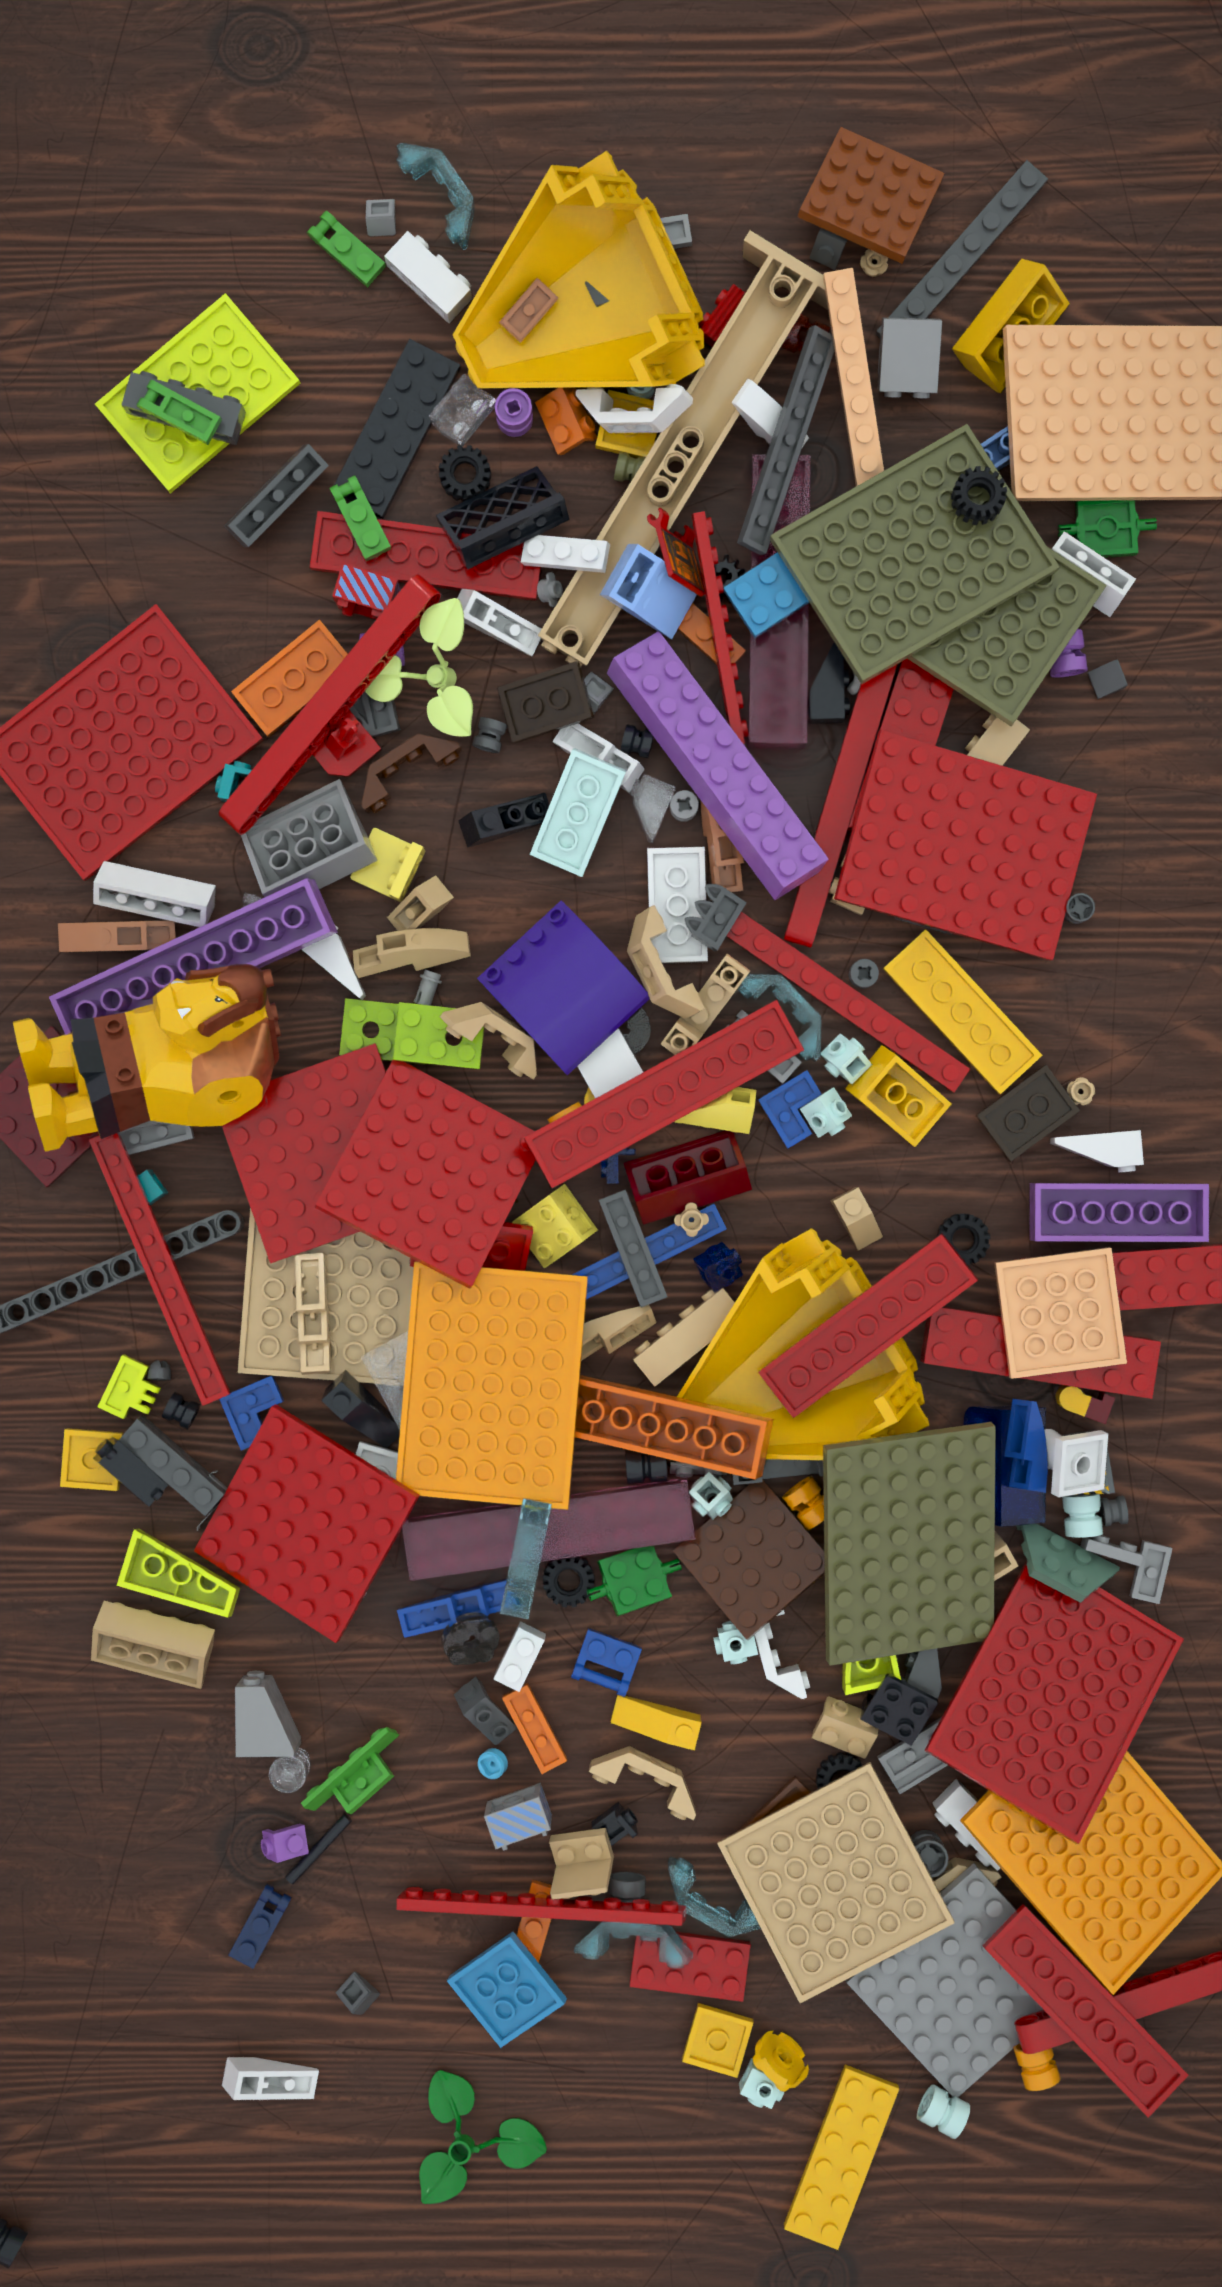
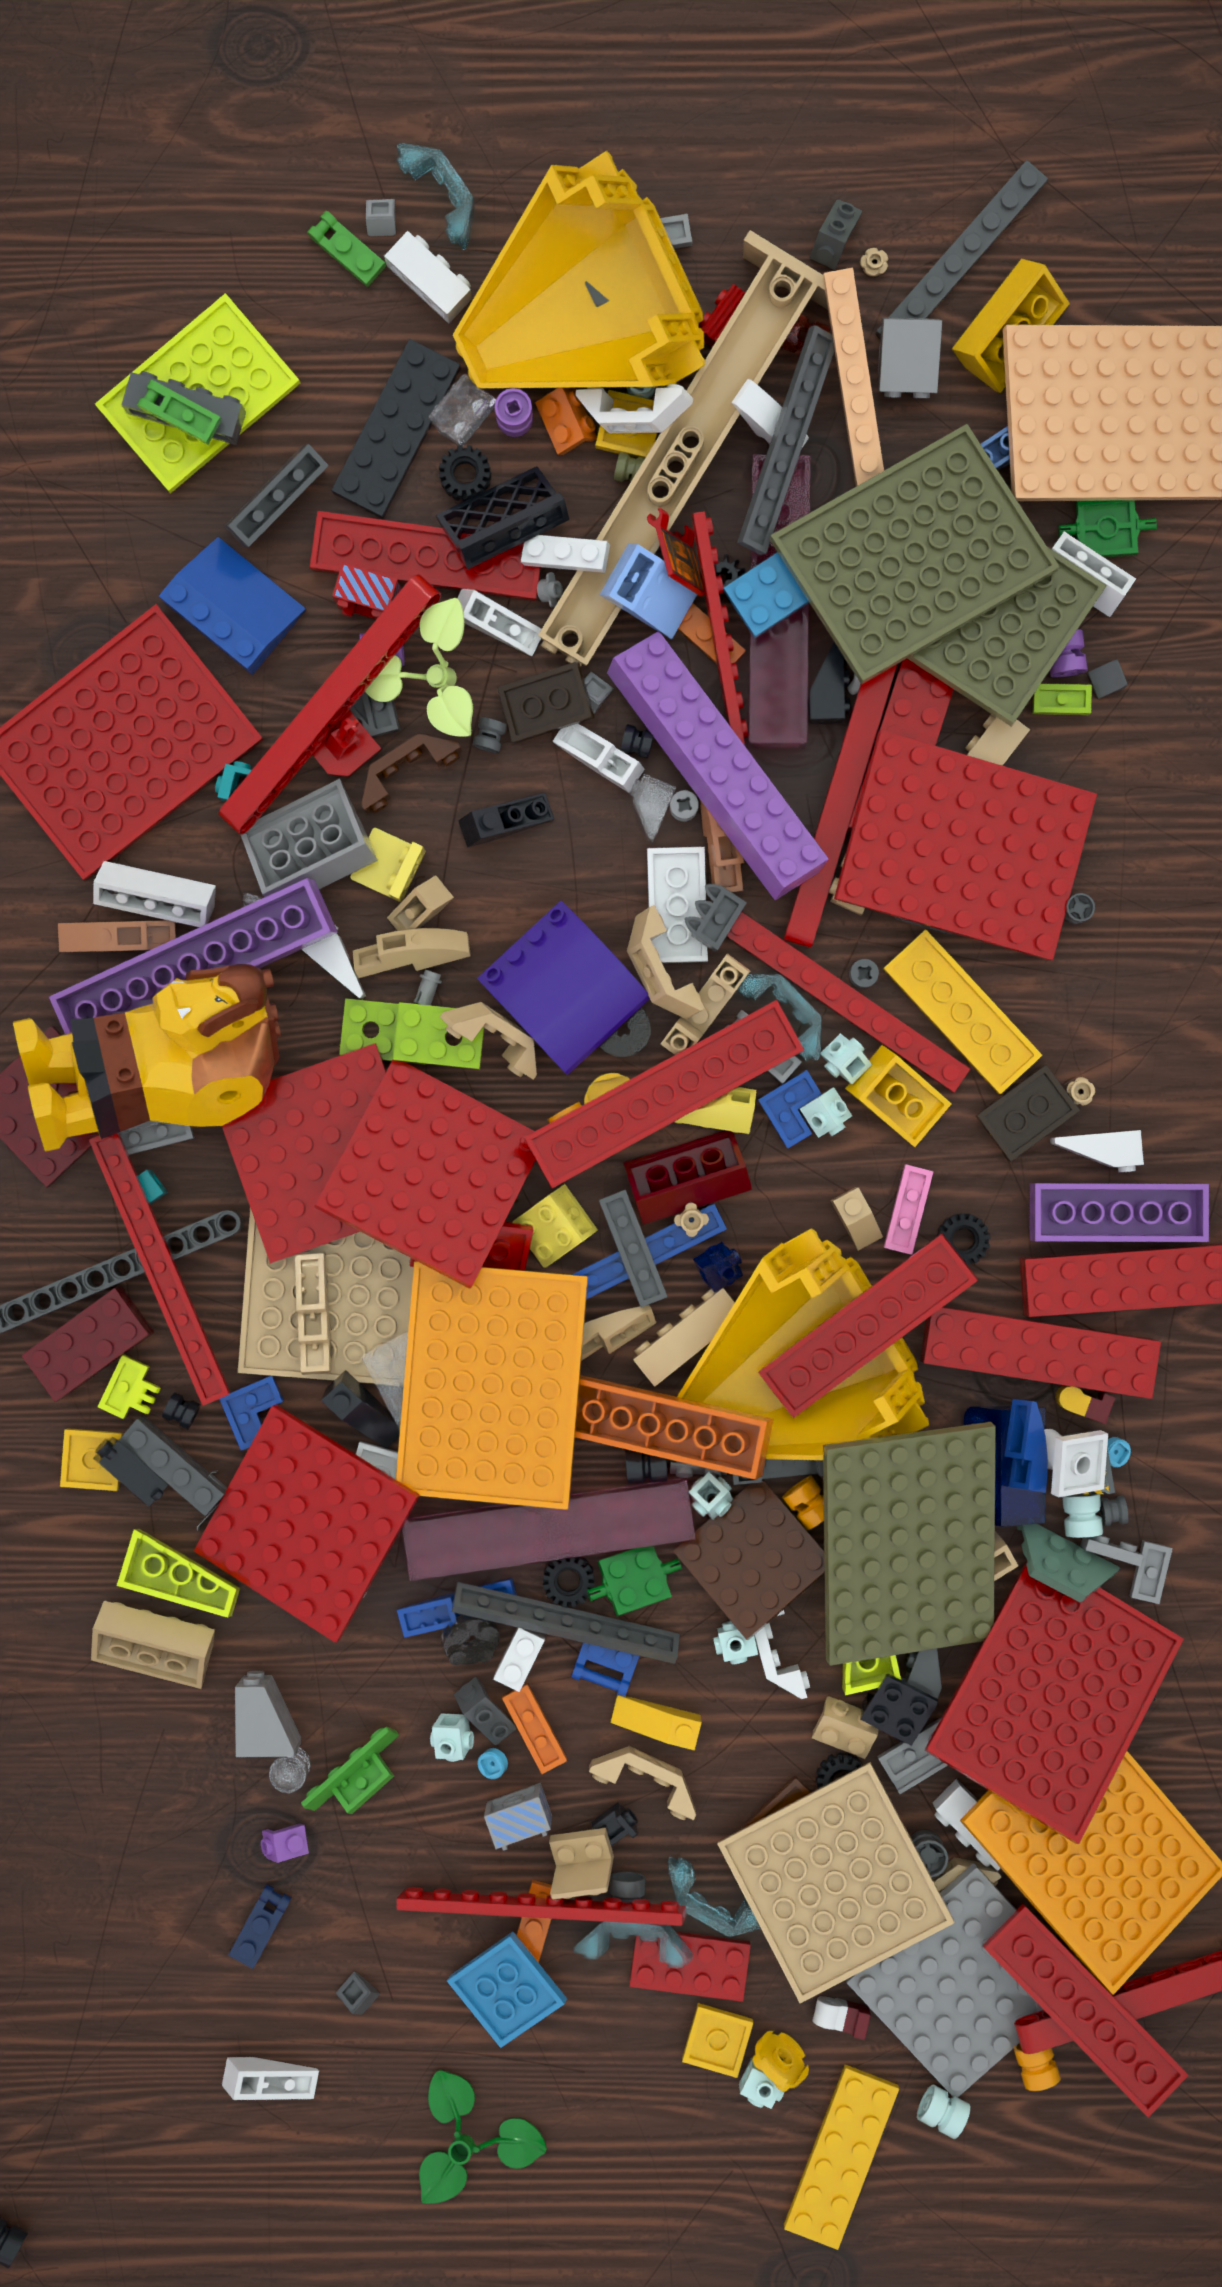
(87, 1343): none -> dark red brick
(159, 1371): dark grey hinge -> none
(232, 604): none -> blue slope
(290, 678): orange plate -> none
(314, 1853): black bar -> none
(361, 519): bright green plate -> none
(451, 1737): none -> light aqua brick
(525, 1558): clear light blue slope -> none
(528, 310): nougat plate -> none
(565, 1622): none -> dark grey plate
(578, 812): light aqua plate -> none
(609, 1065): white sticker -> none
(609, 1168): clear blue bracket -> none
(842, 2016): none -> leg
(871, 195): dark orange plate -> none
(908, 1209): none -> bright pink plate
(988, 482): black tyre -> none
(1060, 1313): light nougat plate -> none
(1062, 699): none -> lime plate
(1118, 1451): none -> medium azure tile

